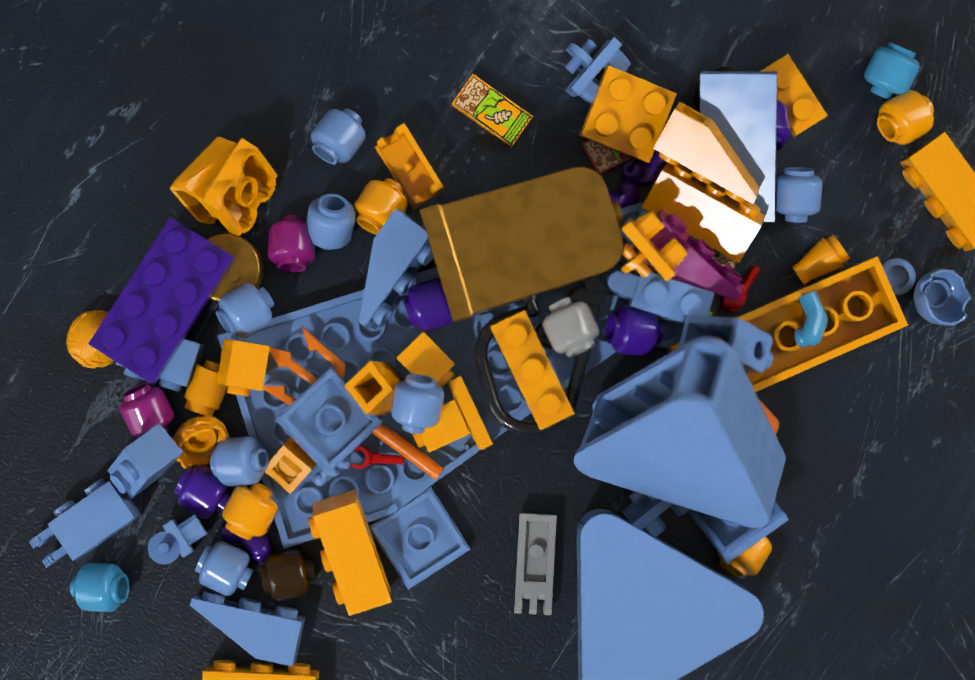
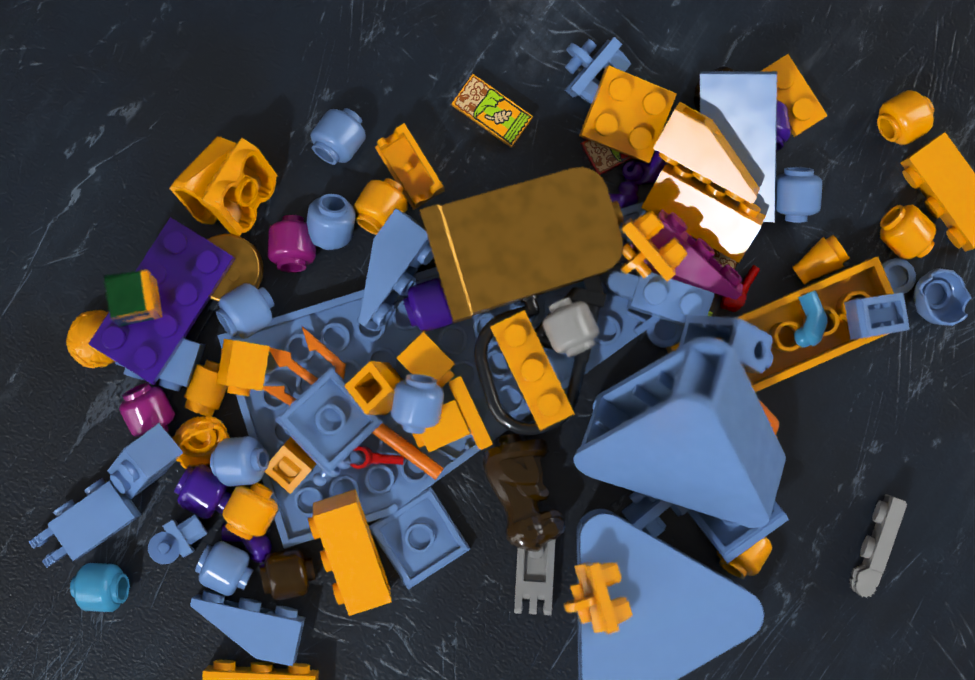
(132, 297): none -> dark green piece
(517, 481): none -> dark brown animal
(593, 599): none -> light orange hips
(633, 331): dark purple head -> none
(876, 315): none -> medium blue slope
(878, 547): none -> light grey hinge
(891, 70): dark azure head -> none
(907, 231): none -> light orange head

